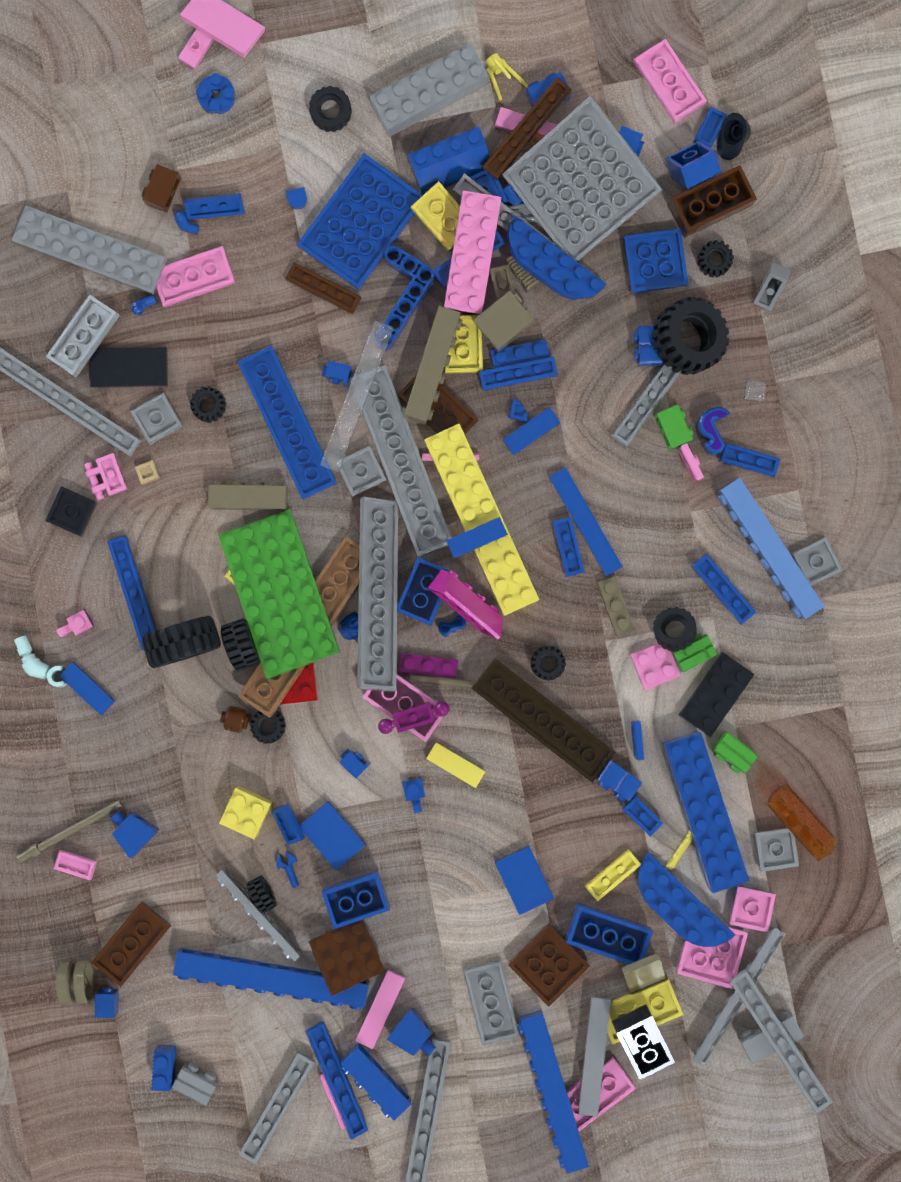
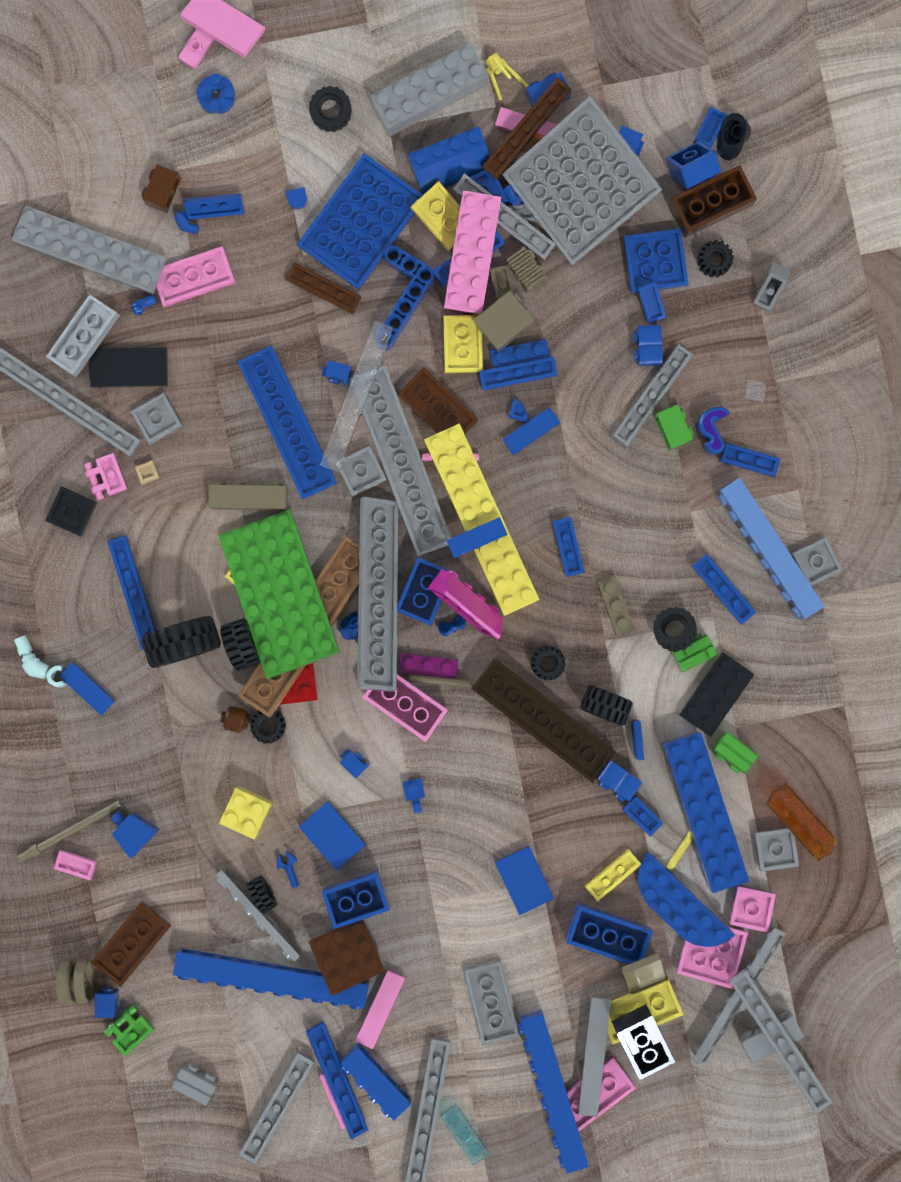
(77, 623): bright pink plate -> none
(132, 1035): none -> bright green plate
(163, 1068): blue brick -> none
(208, 393): black tyre -> none
(288, 824): blue plate -> none
(412, 1034): blue torso -> none
(413, 717): magenta plate -> none
(432, 364): dark tan brick -> none
(455, 765): light yellow tile -> none
(464, 1134): none -> clear light blue plate
(548, 964): reddish brown plate -> none
(550, 263): blue plate -> none
(585, 522): blue tile -> none
(606, 705): none -> black tyre
(651, 302): none -> blue tile
(654, 666): bright pink plate -> none
(669, 81): bright pink tile -> none
(691, 462): bright pink plate -> none
(709, 326): black tyre -> none

